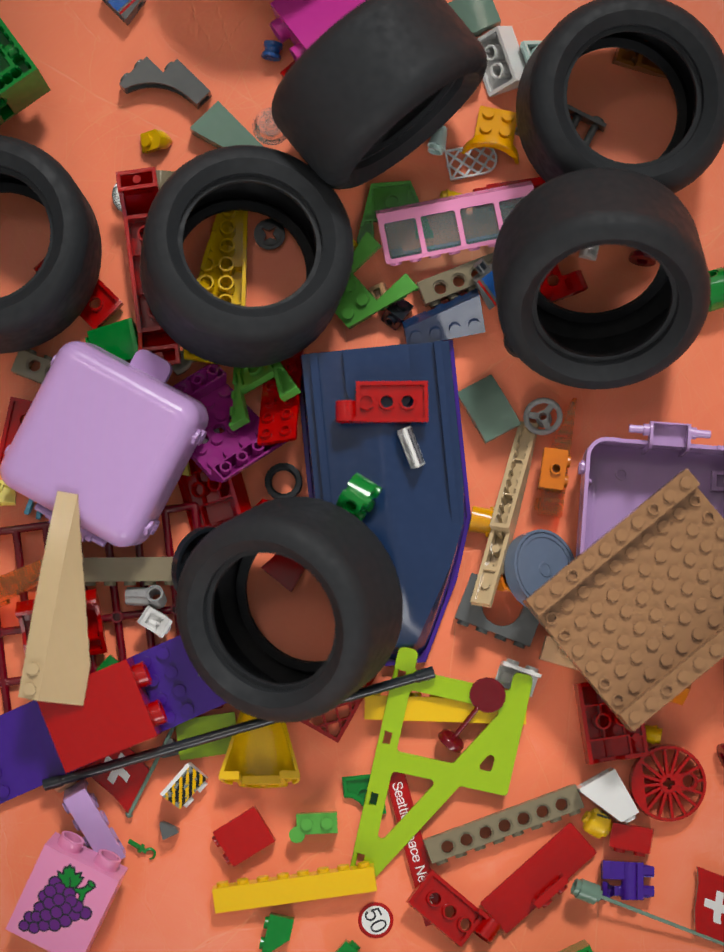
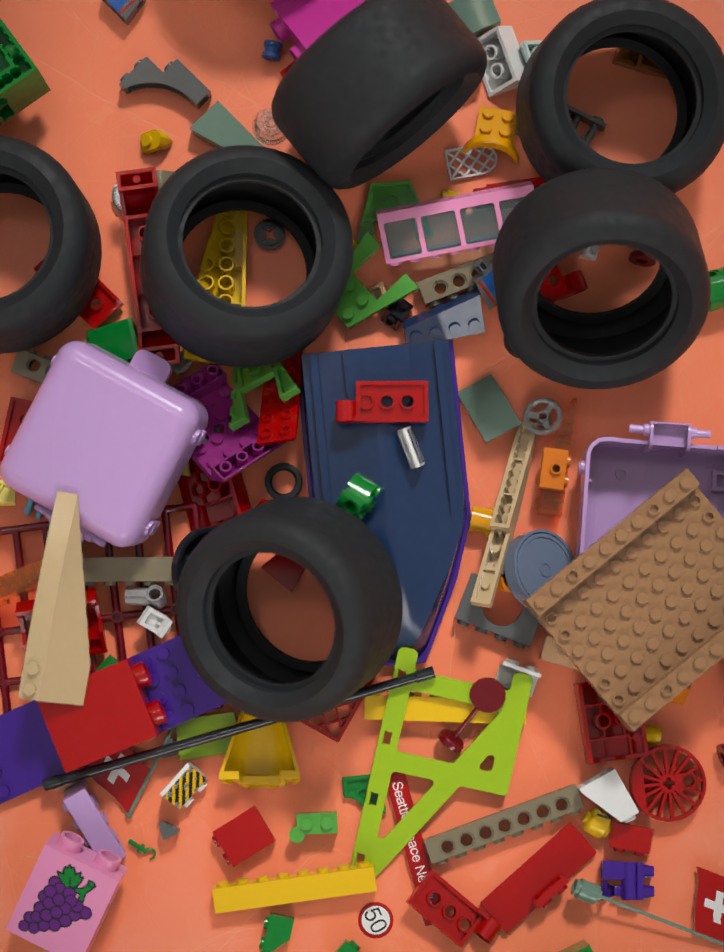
(437, 142): light aqua cone -> none

